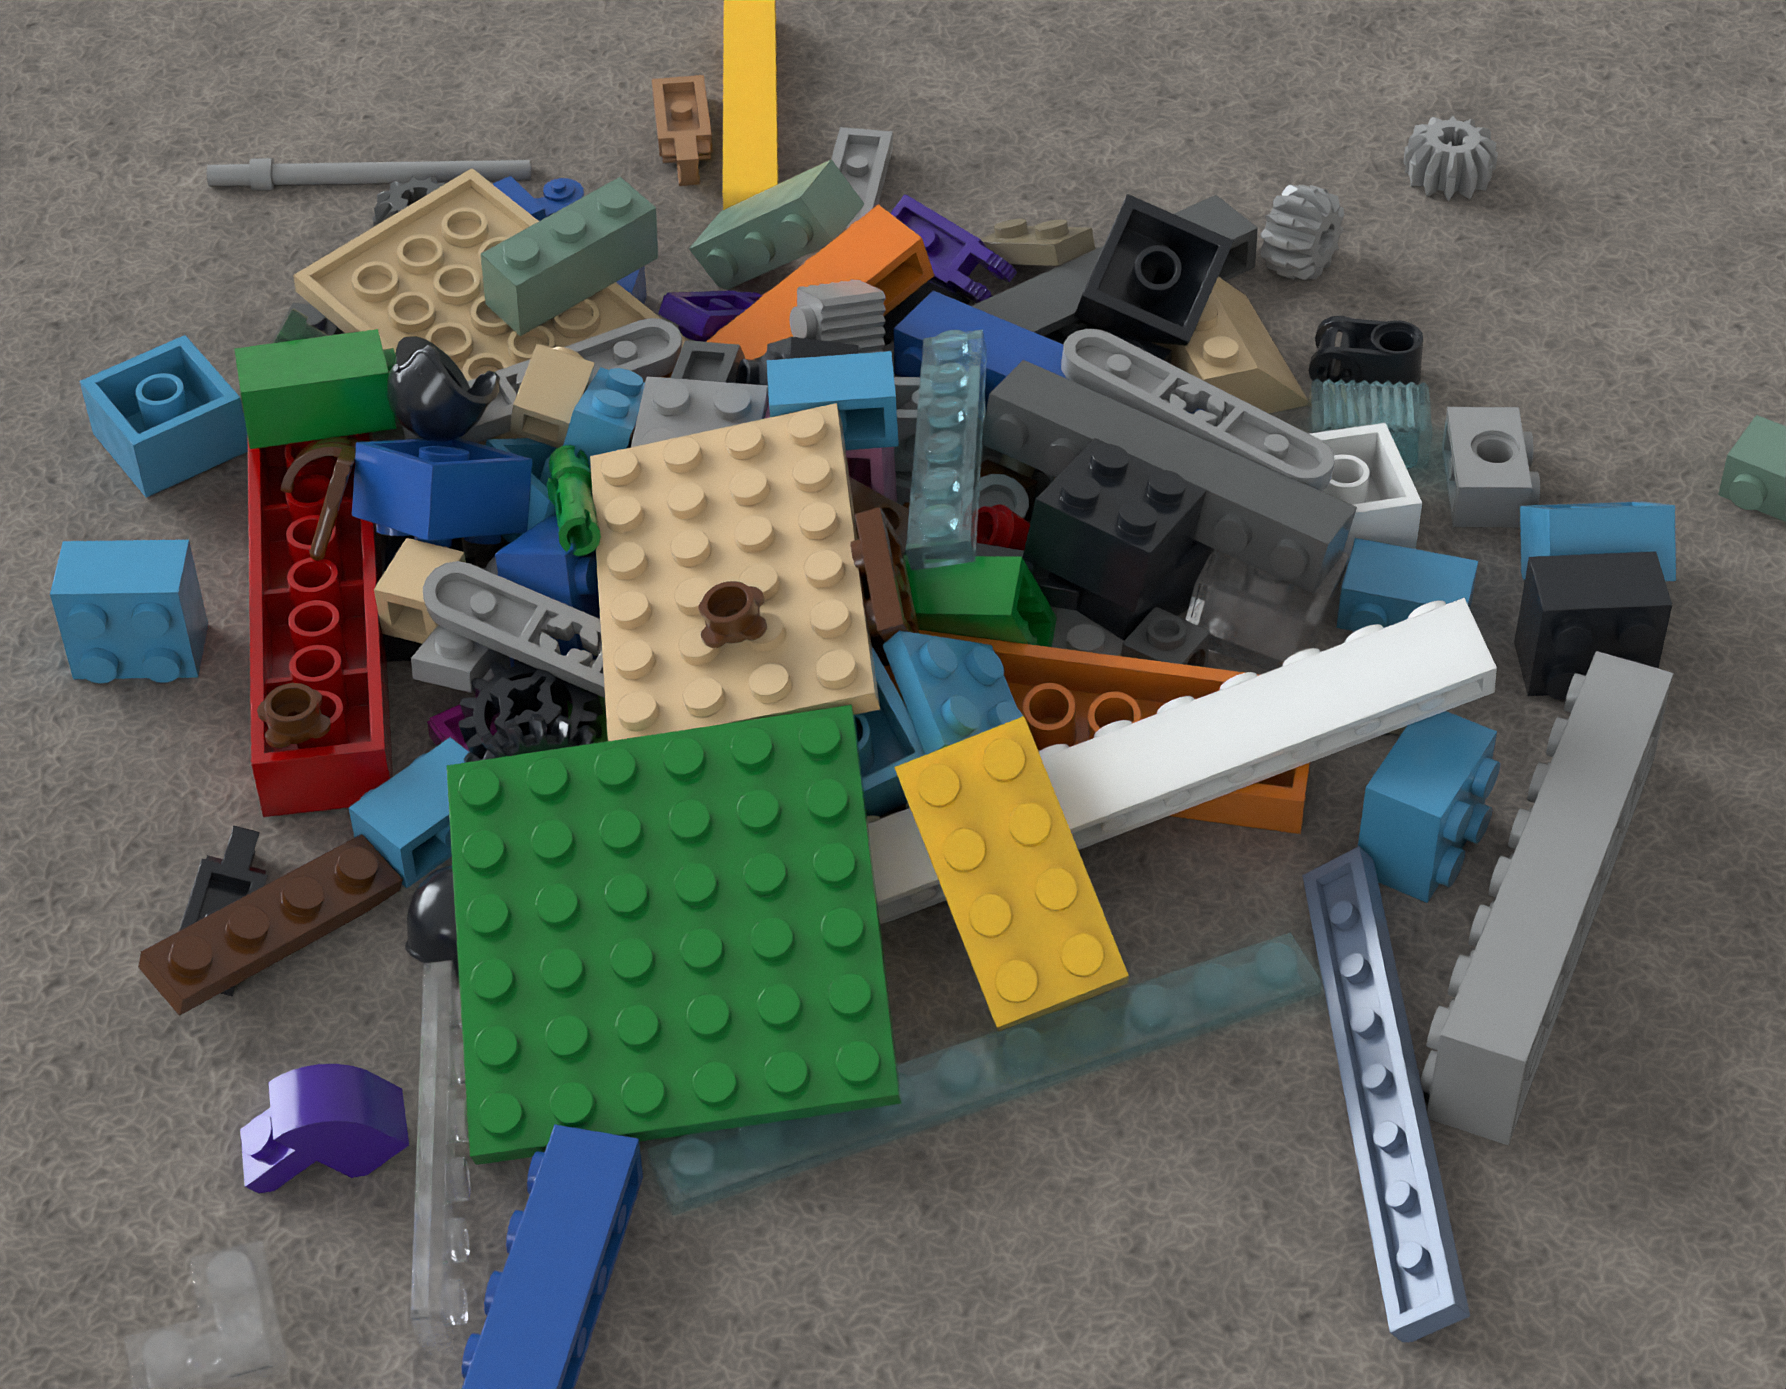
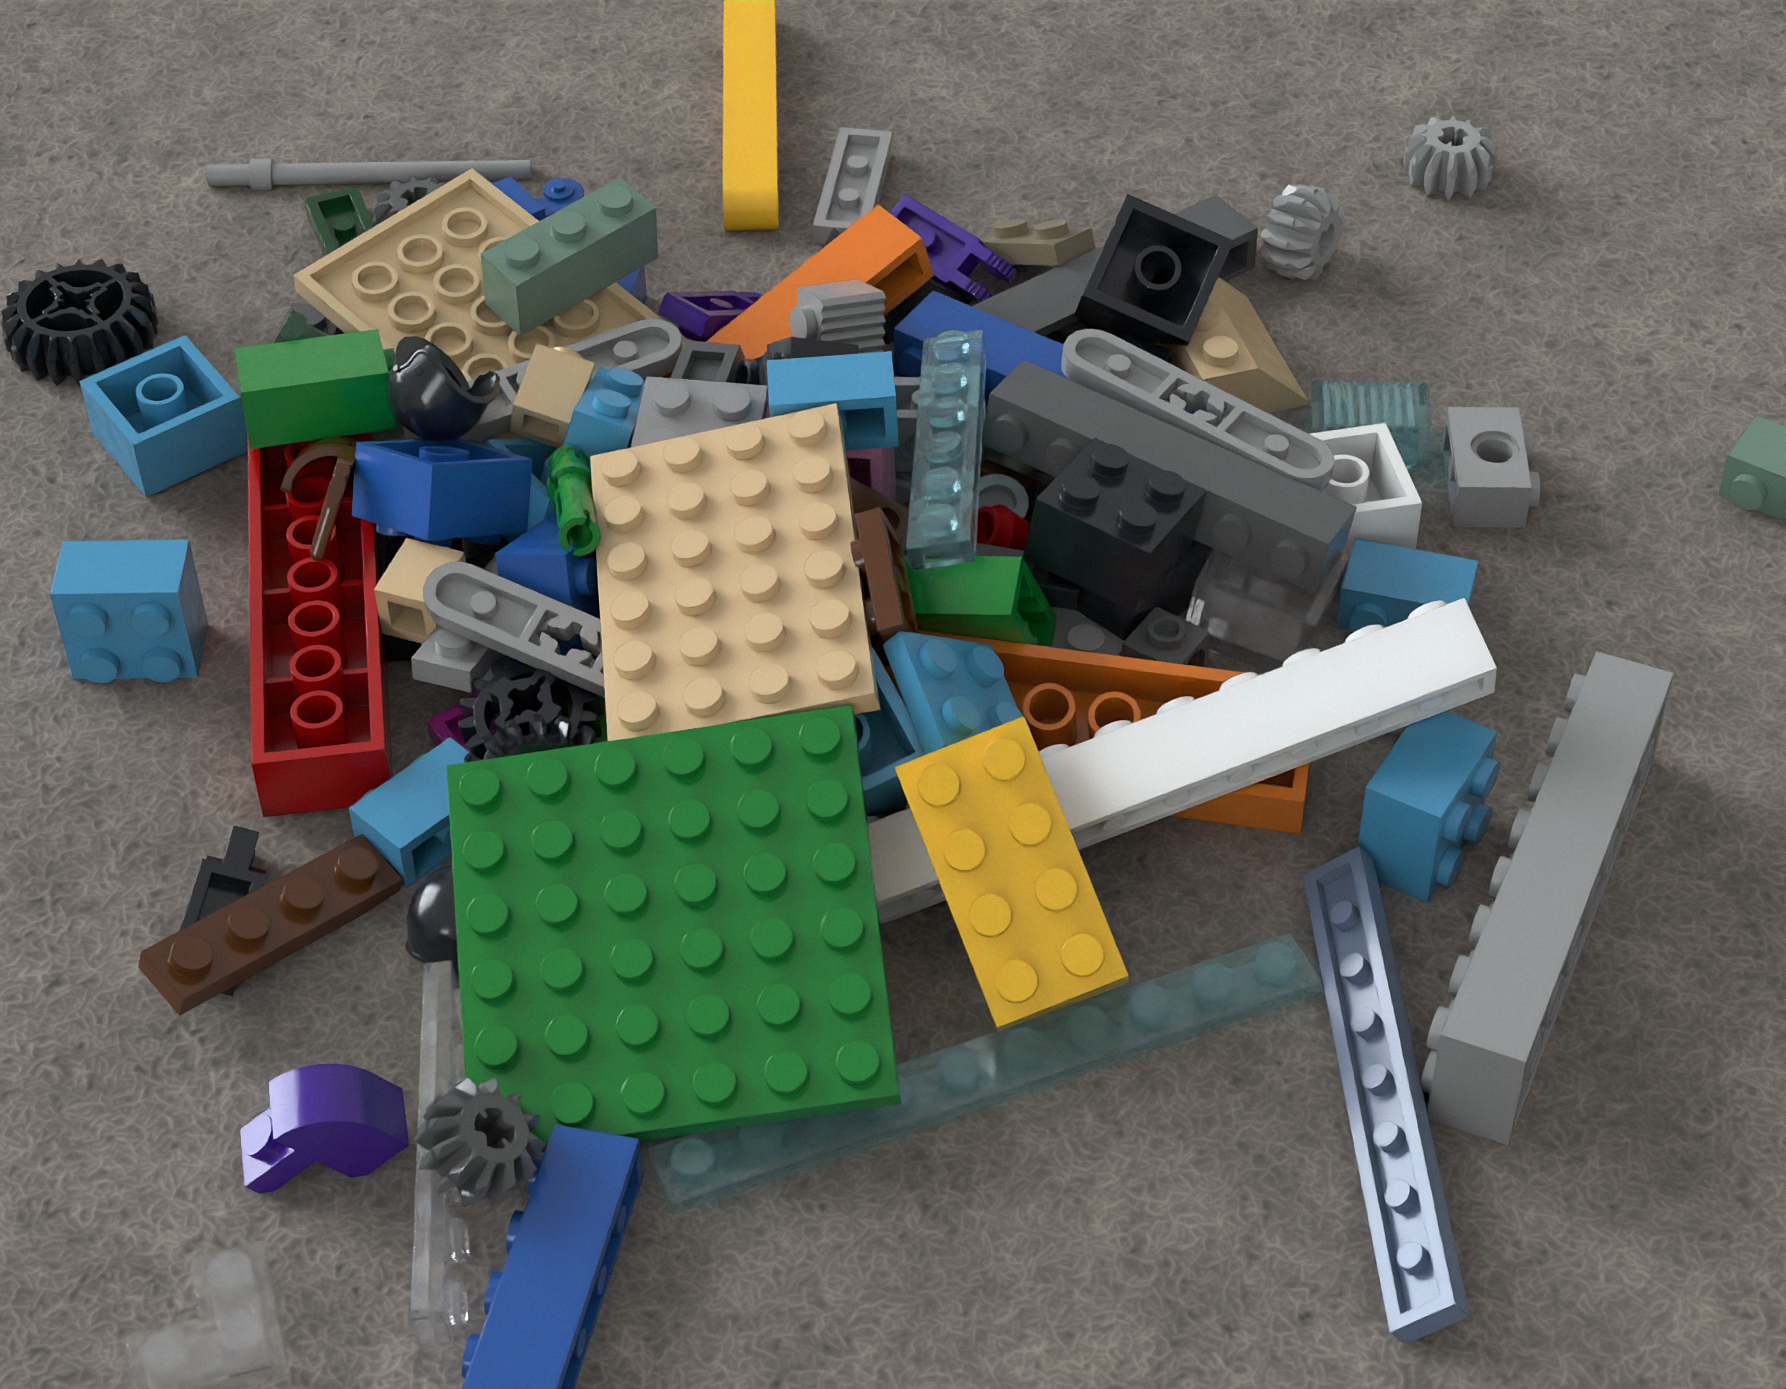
(78, 320): none -> black gear
(293, 715): reddish brown plate -> none
(337, 217): none -> dark green plate
(479, 1142): none -> dark grey gear
(683, 124): medium nougat hinge -> none
(732, 614): reddish brown plate -> none
(777, 226): sand green brick -> none
(1368, 351): black piece -> none
(1585, 607): black brick -> none
(1599, 530): dark azure brick -> none

